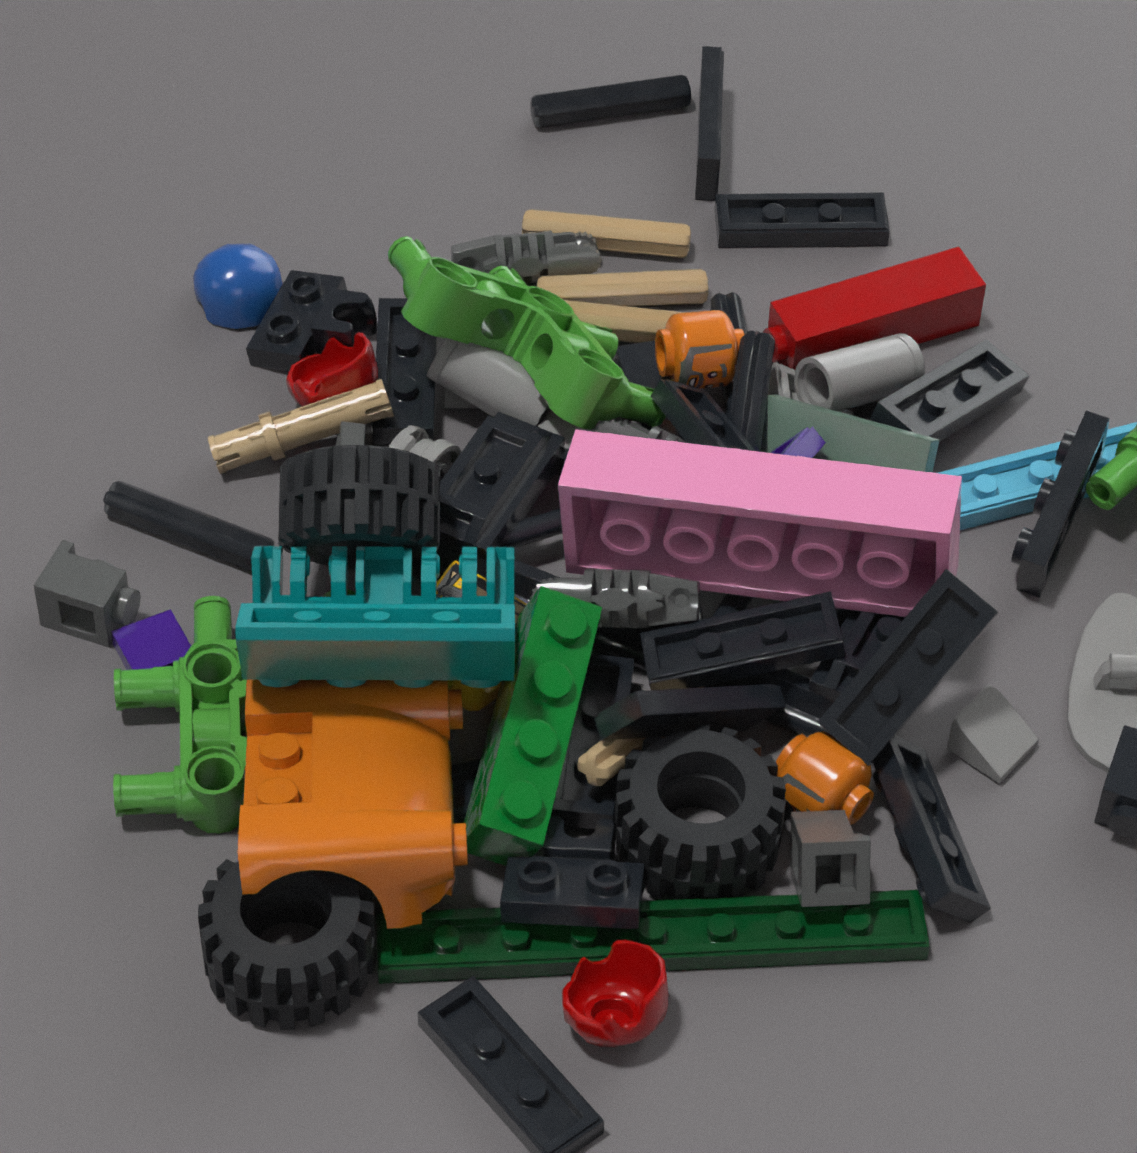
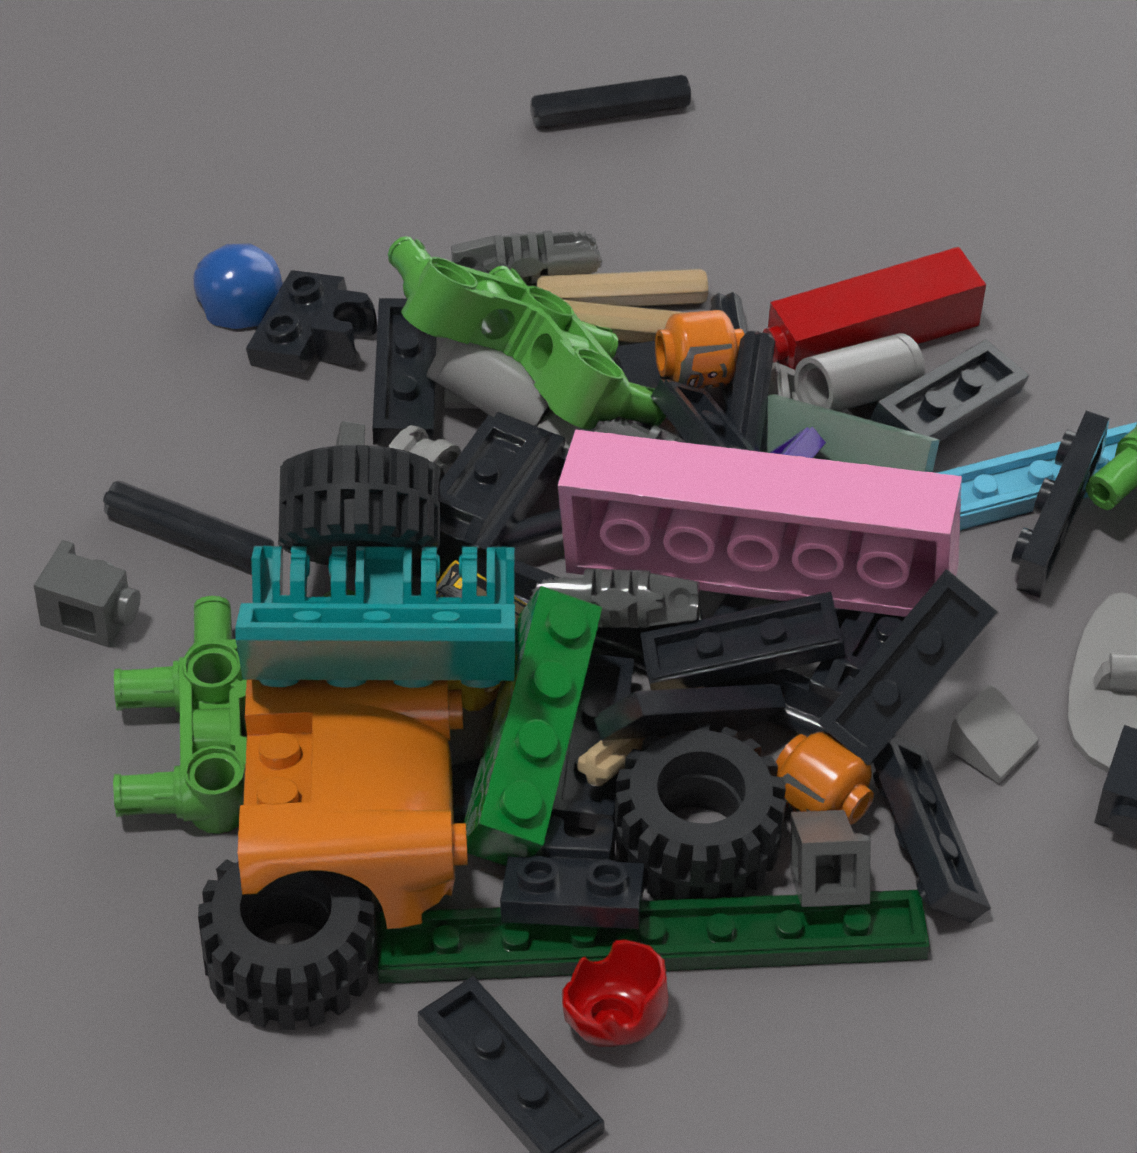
(151, 642): dark purple tile -> none
(298, 427): tan pin -> none
(333, 371): red hair -> none
(615, 233): tan axle -> none
(709, 123): black tile -> none
(801, 220): black tile -> none

